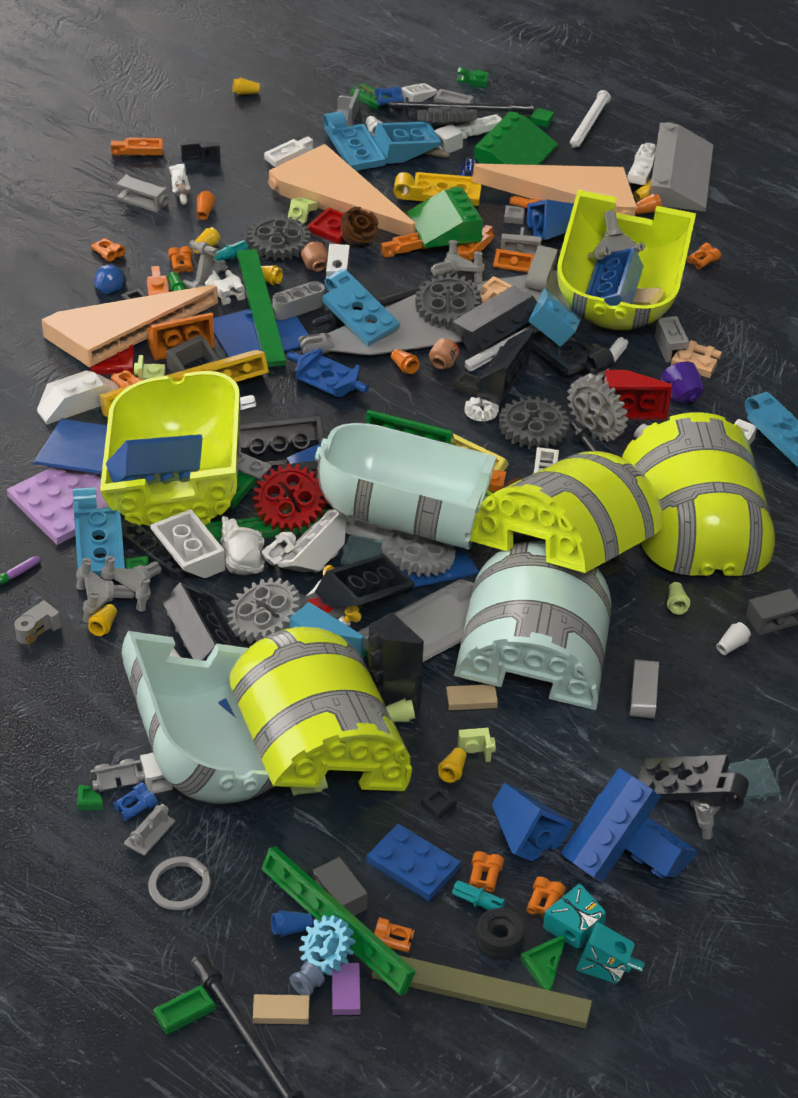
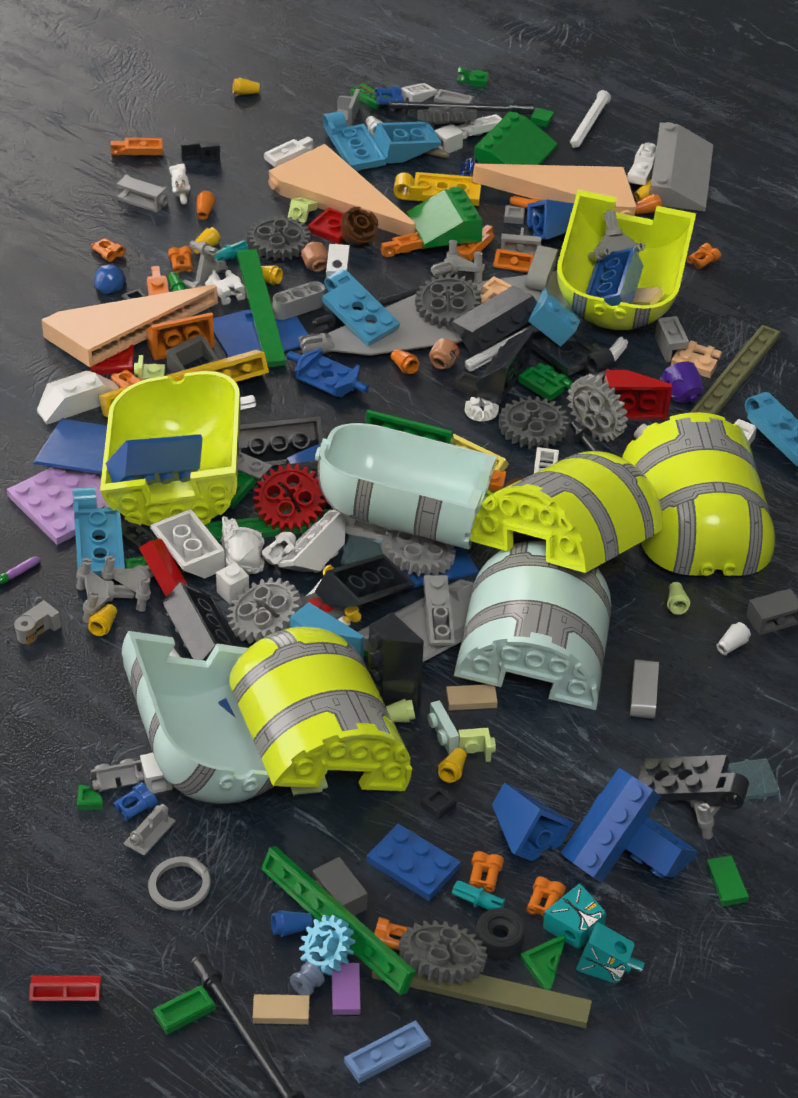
(65, 988): none -> red piece
(162, 565): none -> red piece
(231, 581): none -> white brick
(387, 1051): none -> medium blue tile
(438, 611): none -> light grey slope
(443, 952): none -> dark grey gear
(444, 727): none -> light aqua plate
(545, 381): none -> green plate
(727, 881): none -> green tile
(737, 371): none -> olive tile

